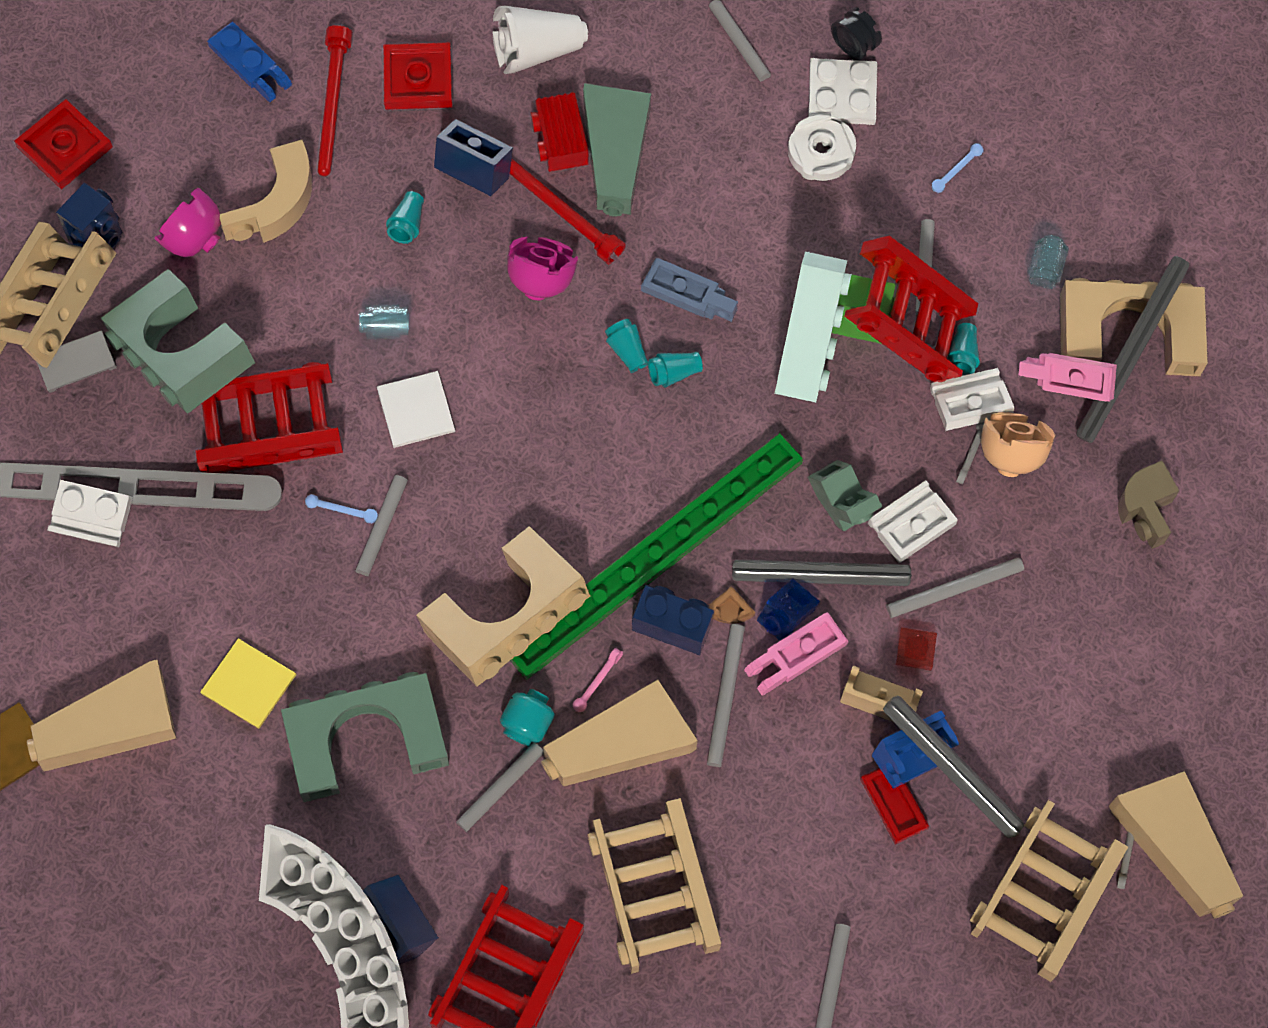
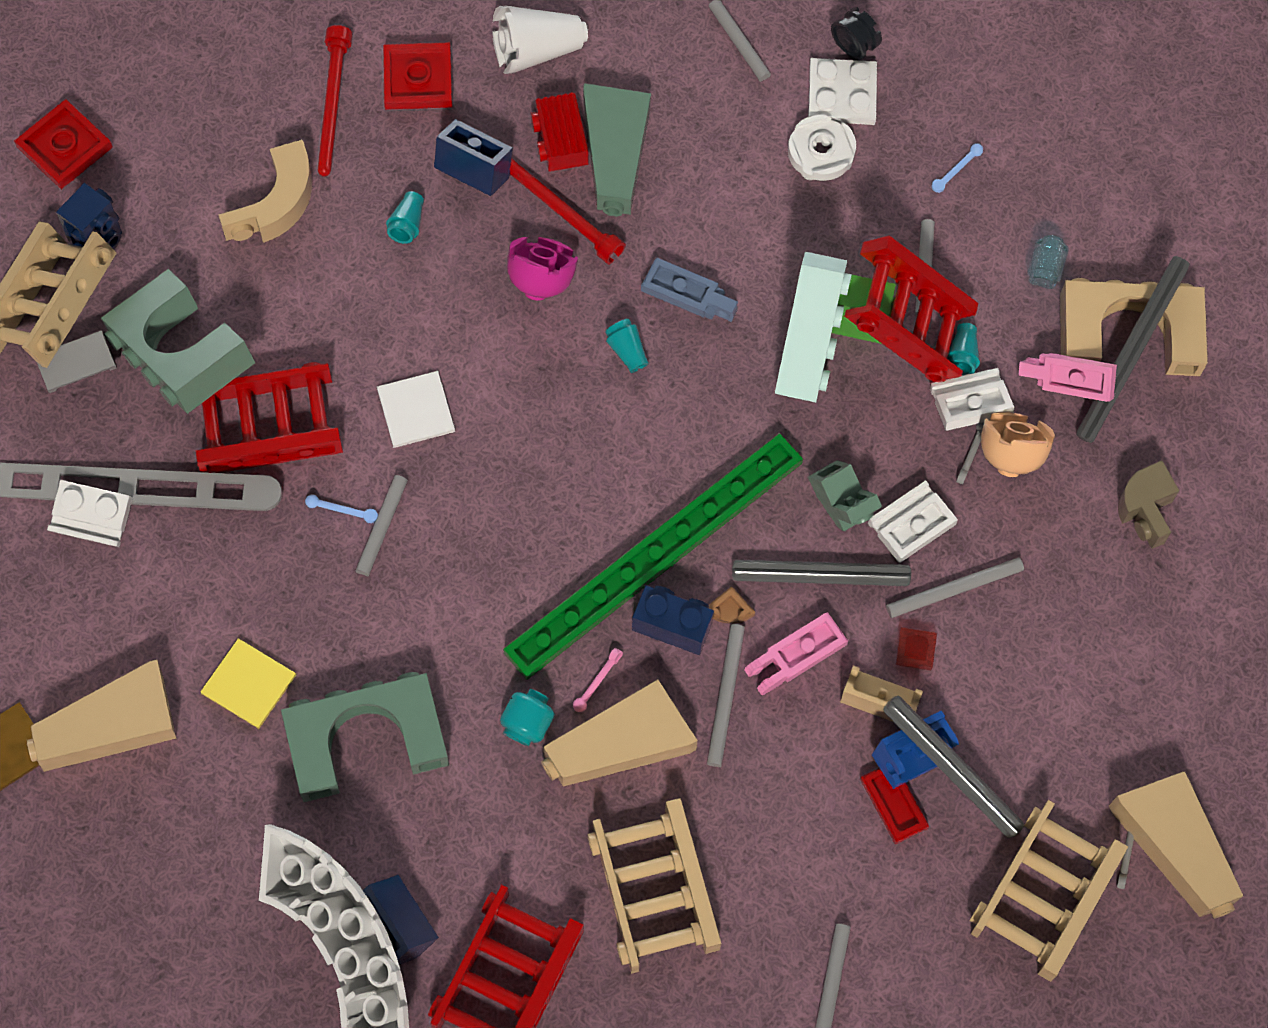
(191, 226): dark pink cylinder -> none
(248, 60): blue hinge -> none
(384, 321): clear light blue brick -> none
(483, 647): tan arch -> none
(500, 786): light grey bar -> none
(673, 367): teal cone -> none
(787, 609): clear blue bracket -> none

